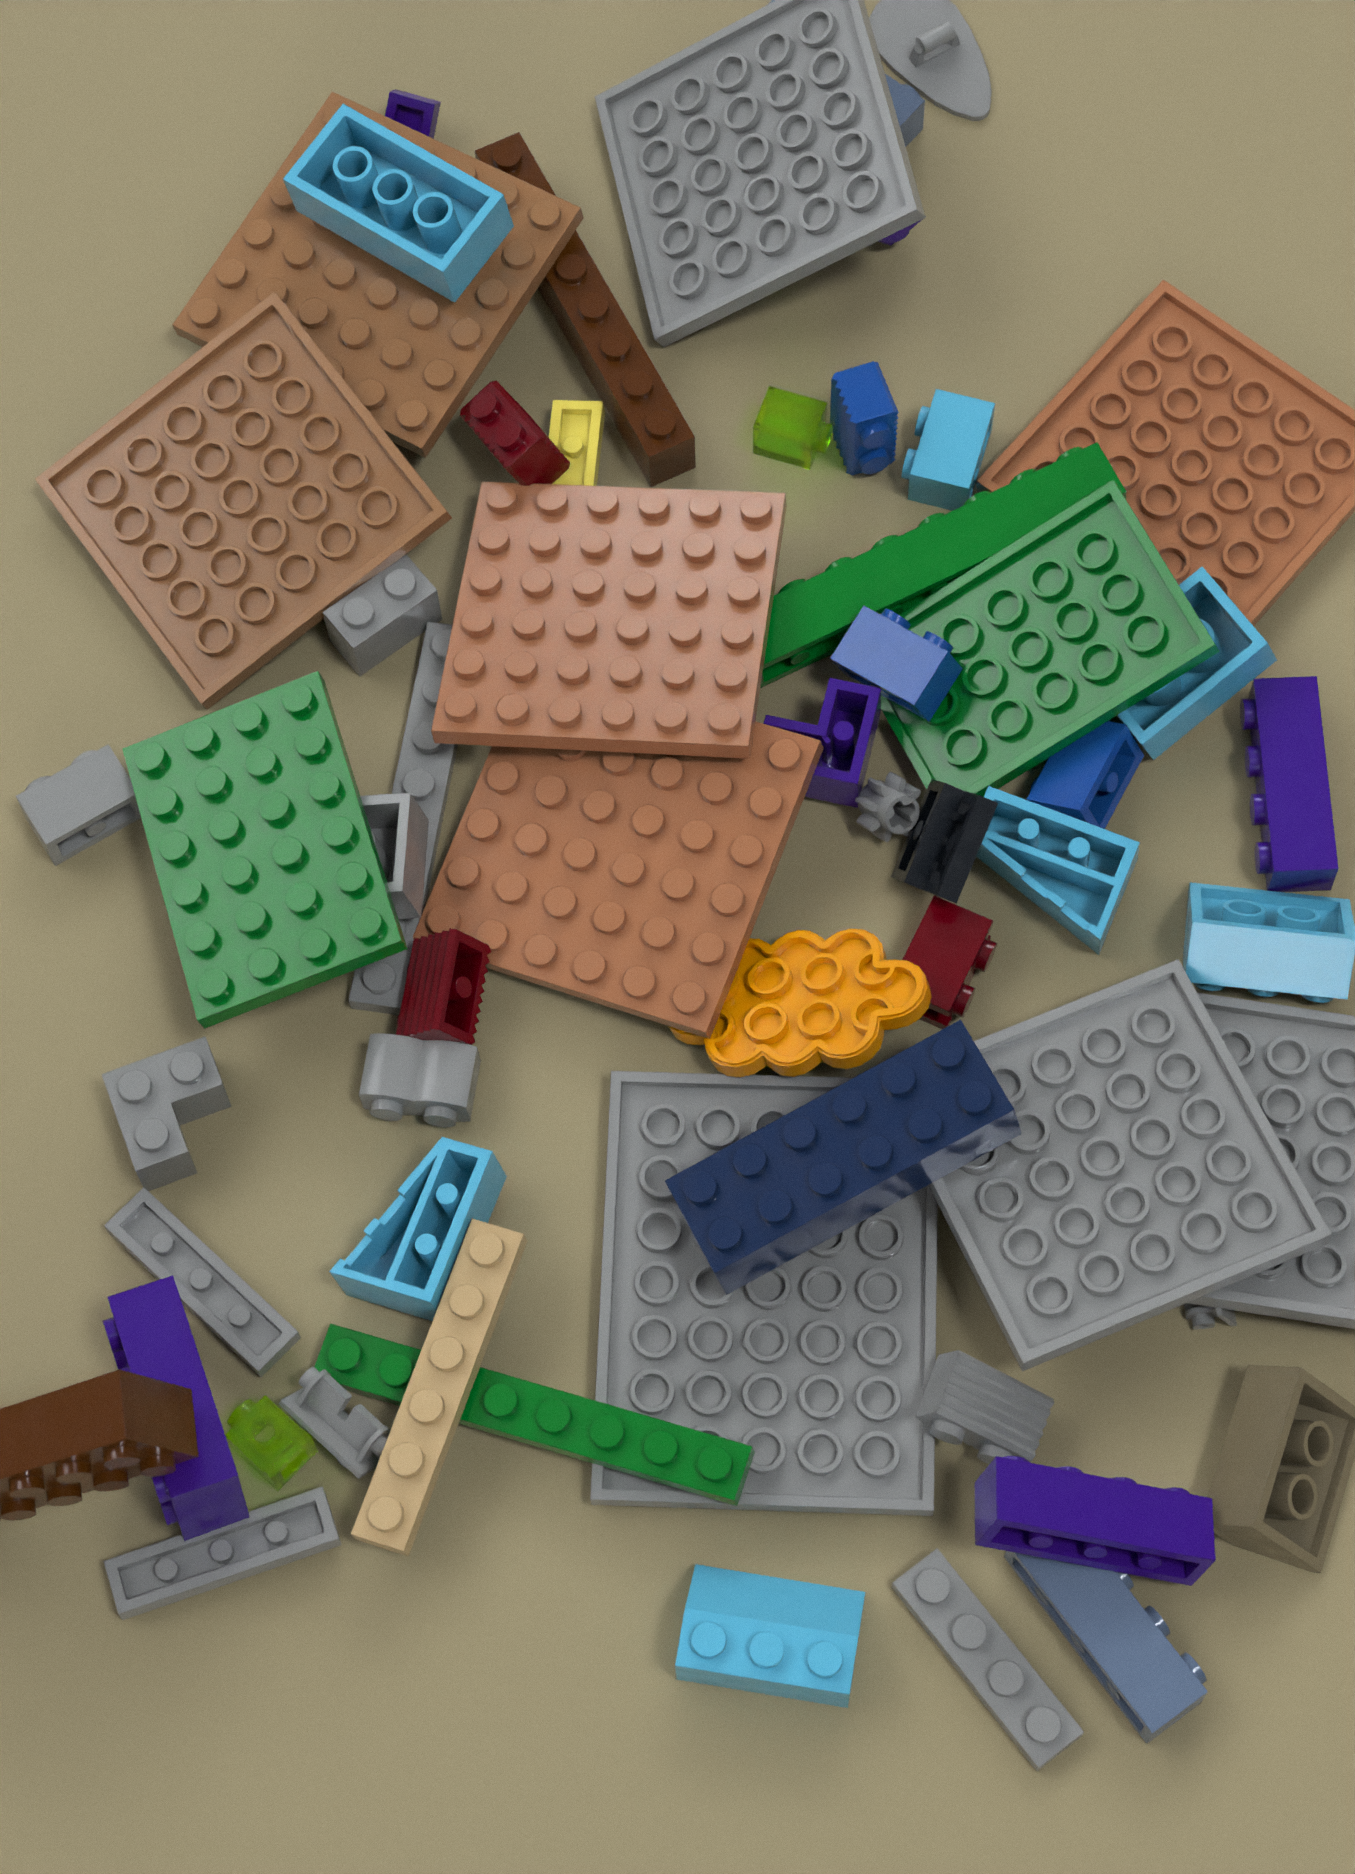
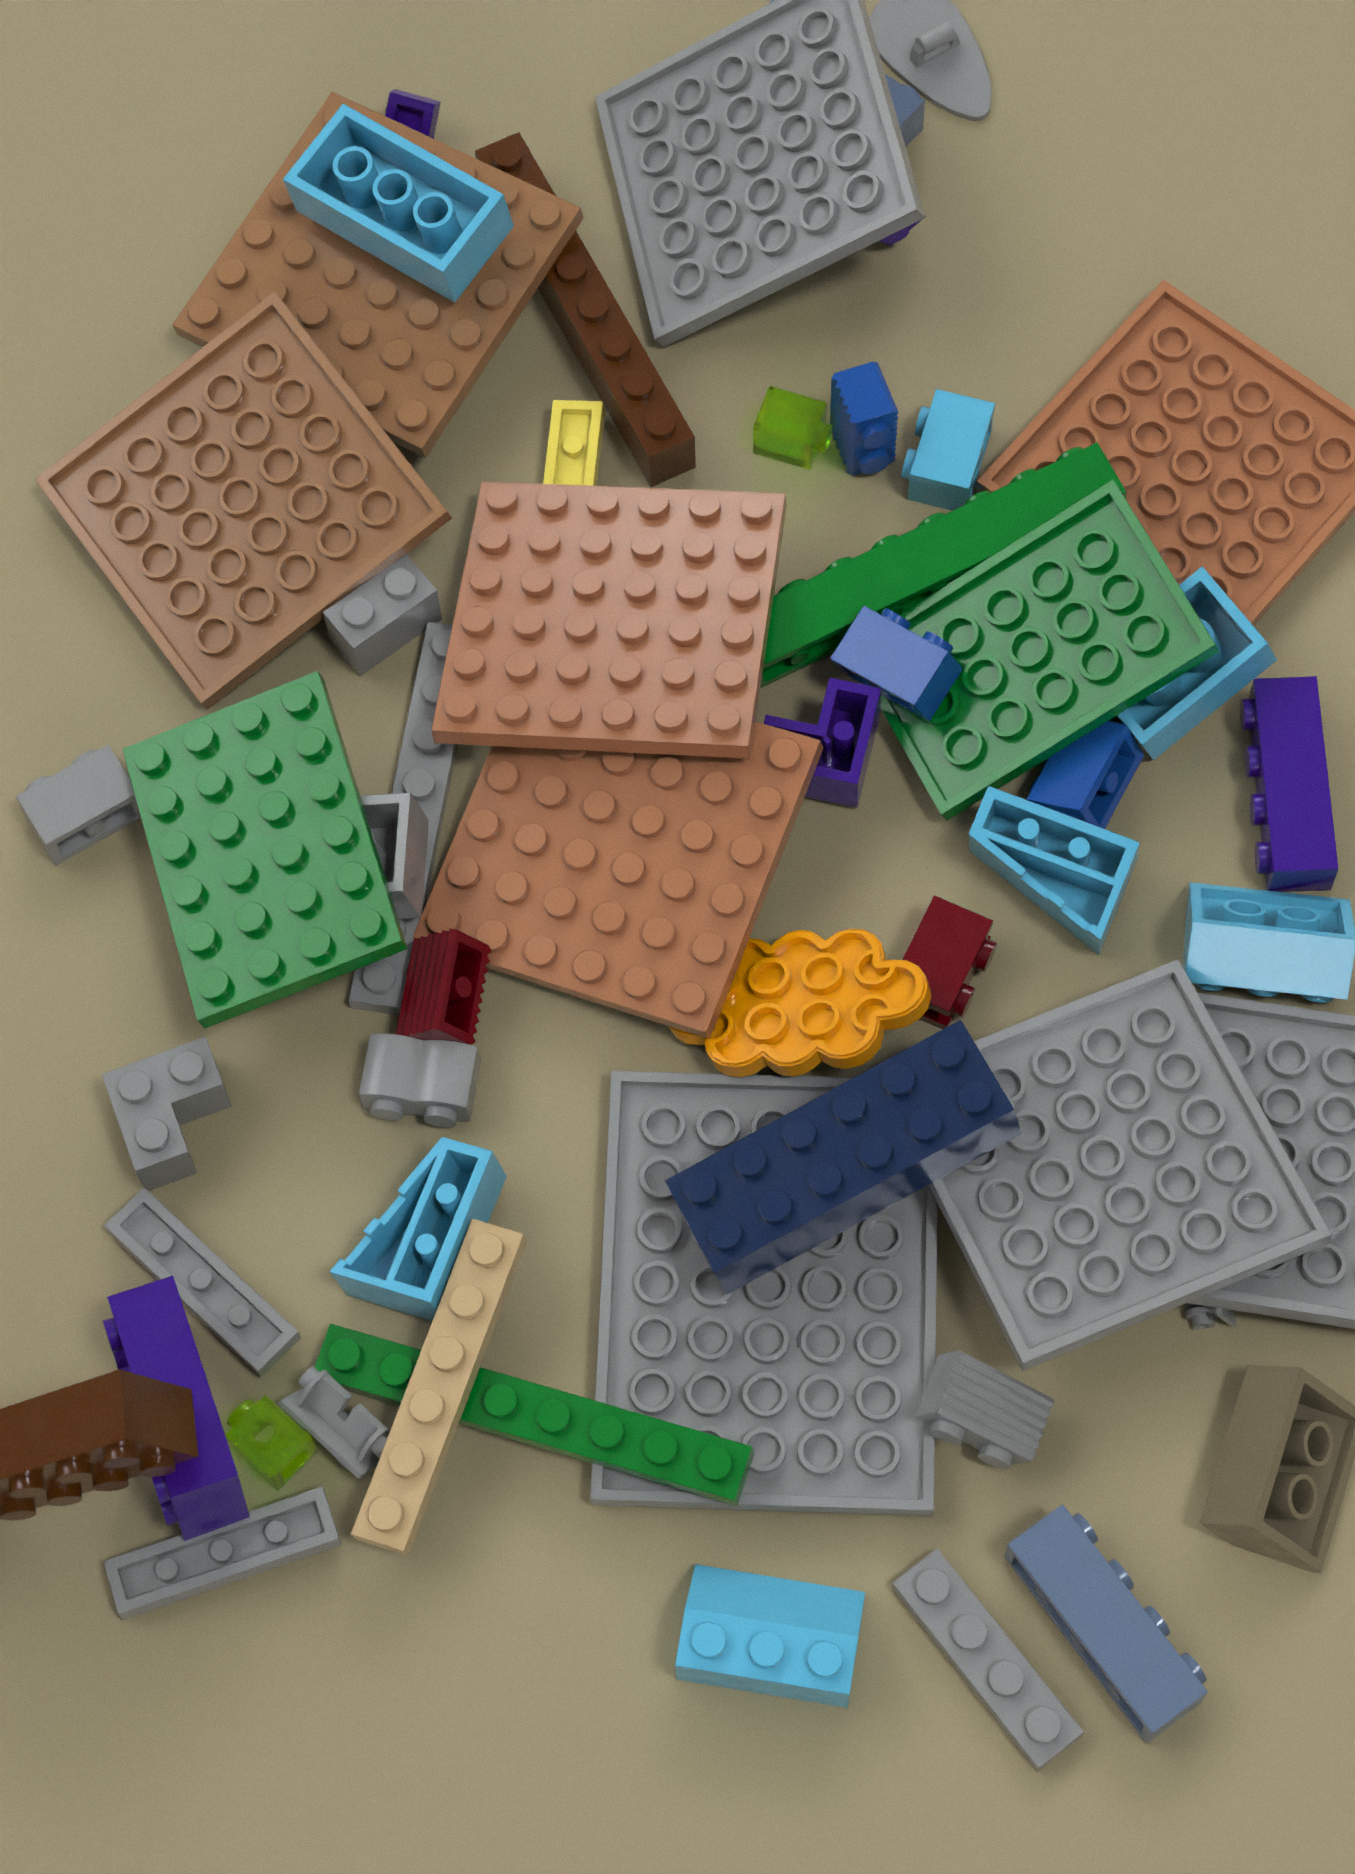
(514, 437): dark red brick -> none
(888, 806): light grey gear -> none
(944, 840): black slope -> none
(1094, 1520): dark purple brick -> none

